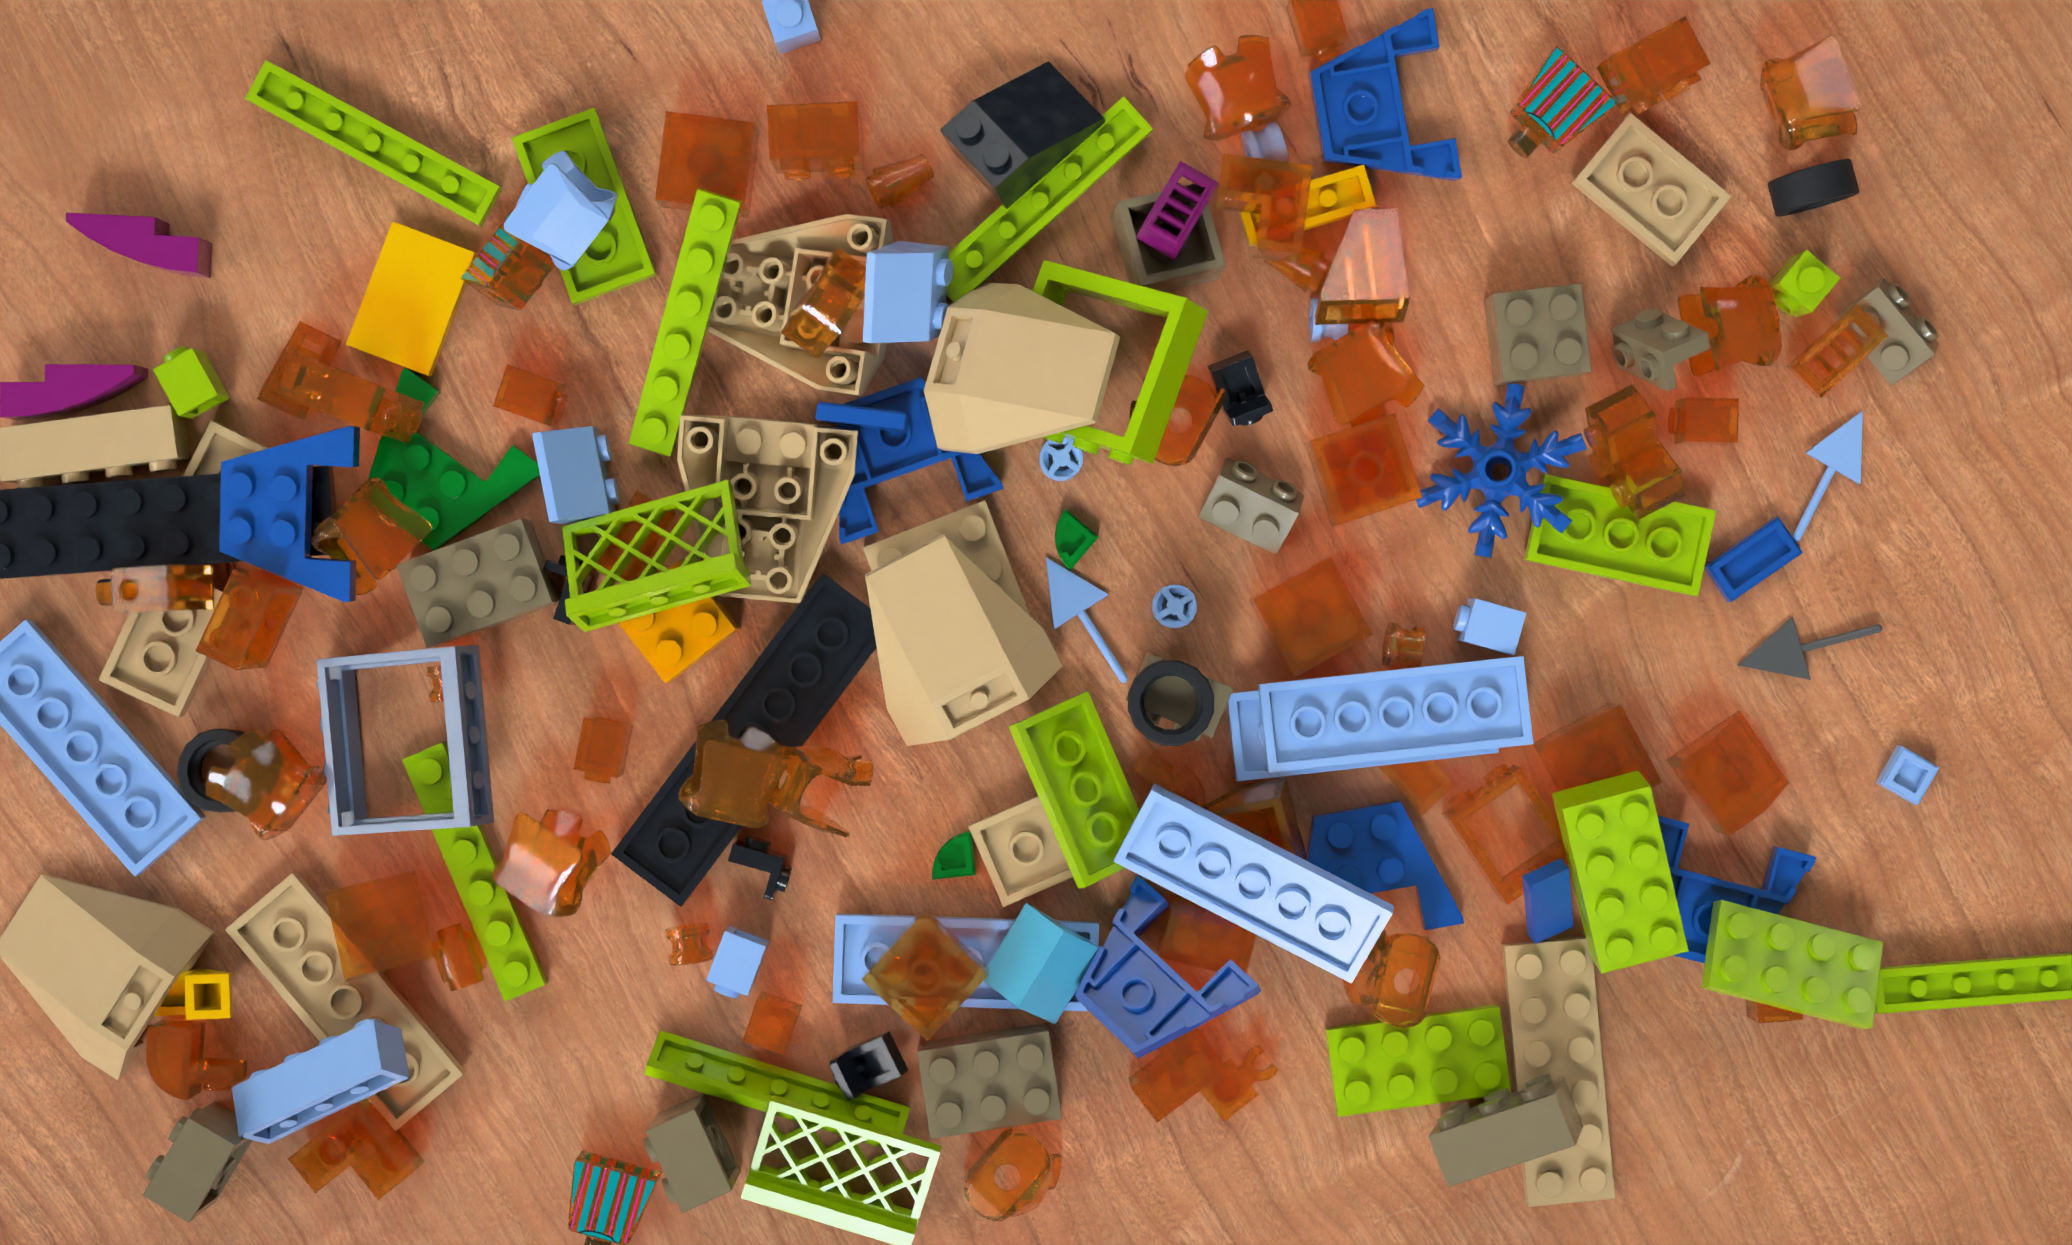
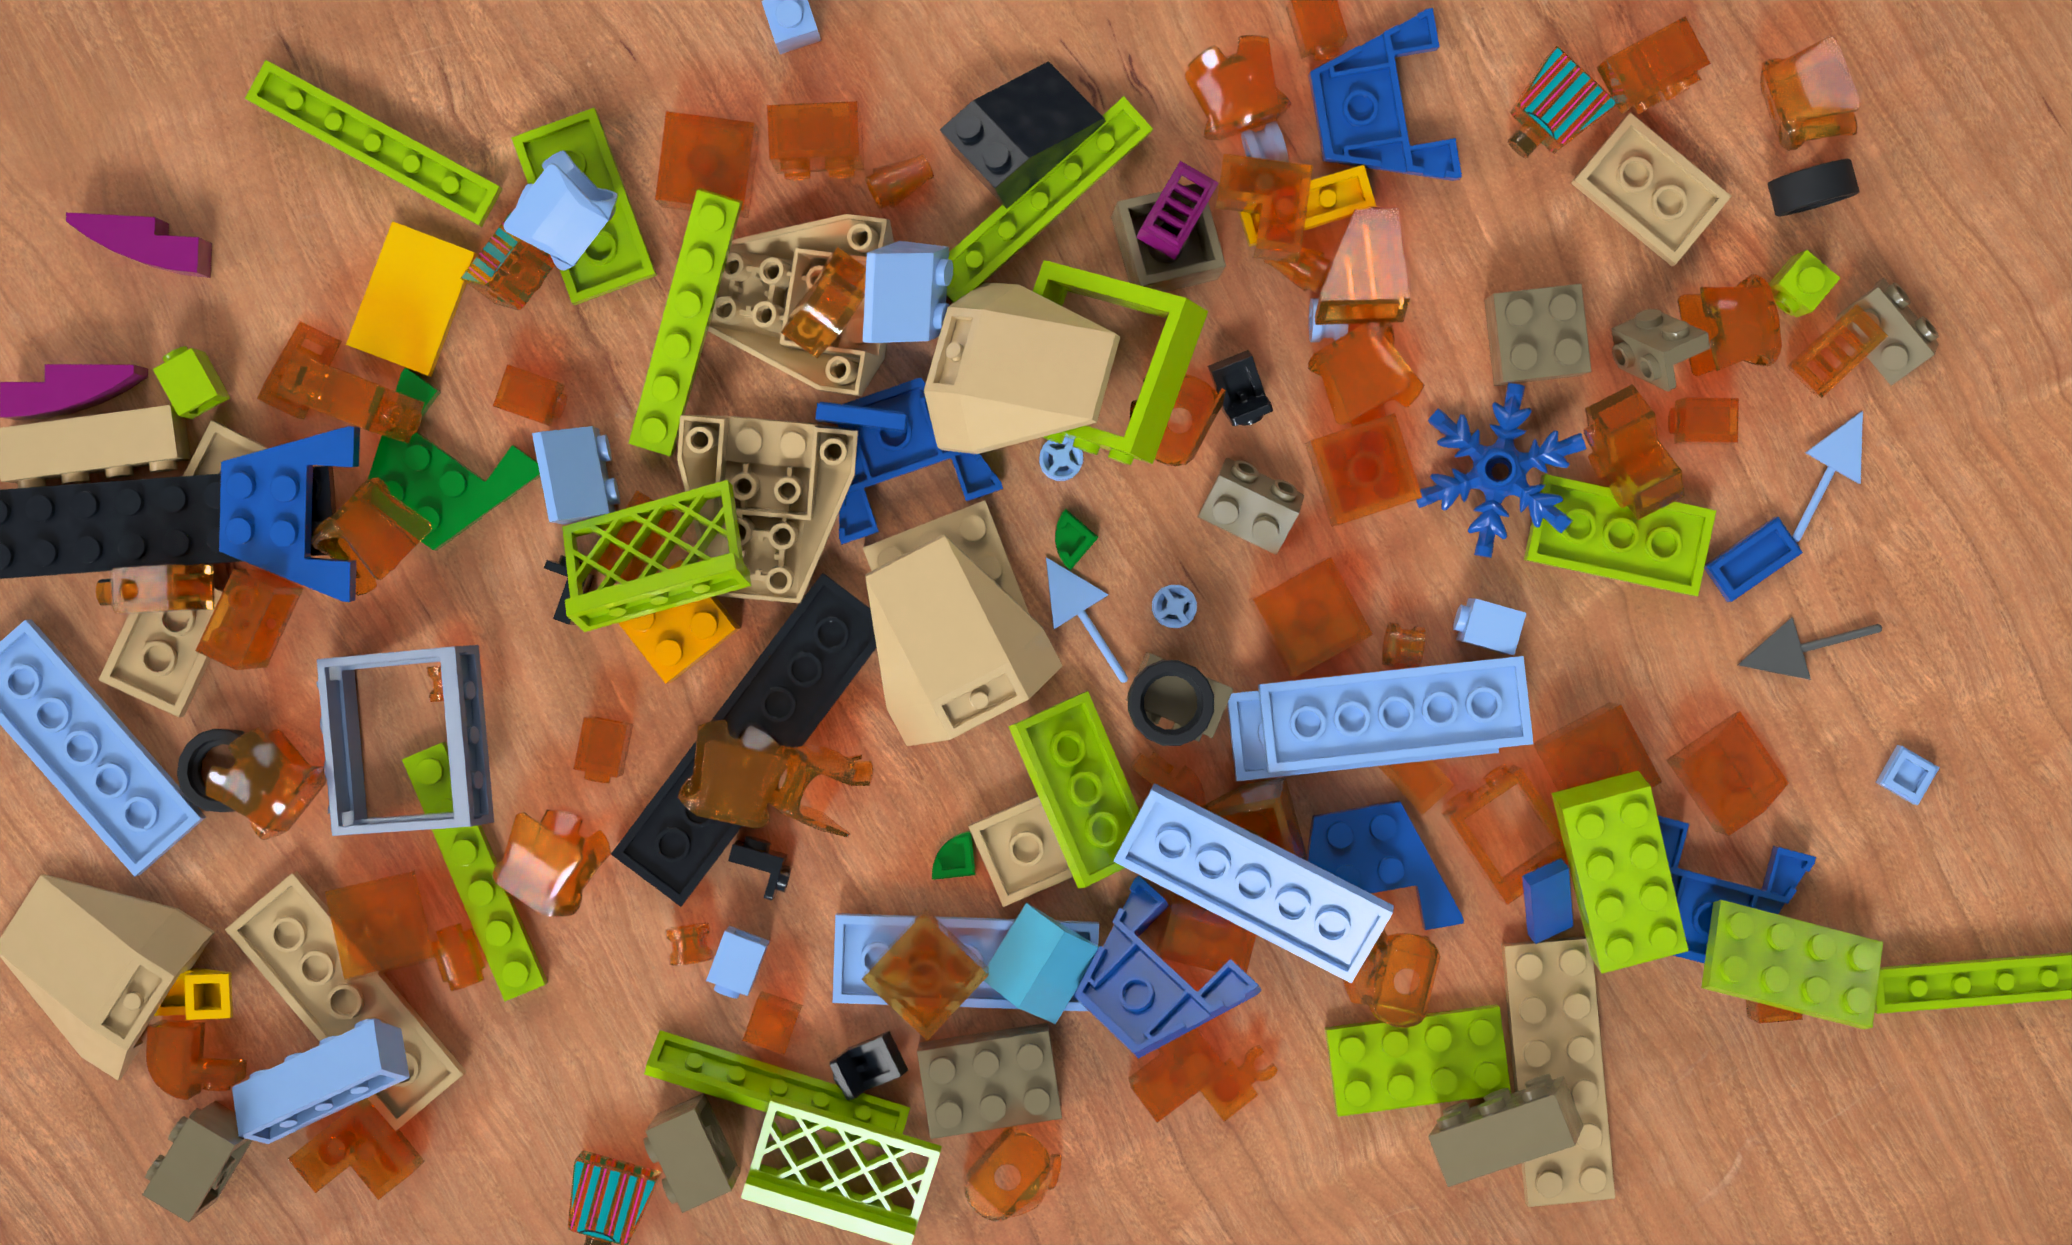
(478, 583): dark tan brick -> none

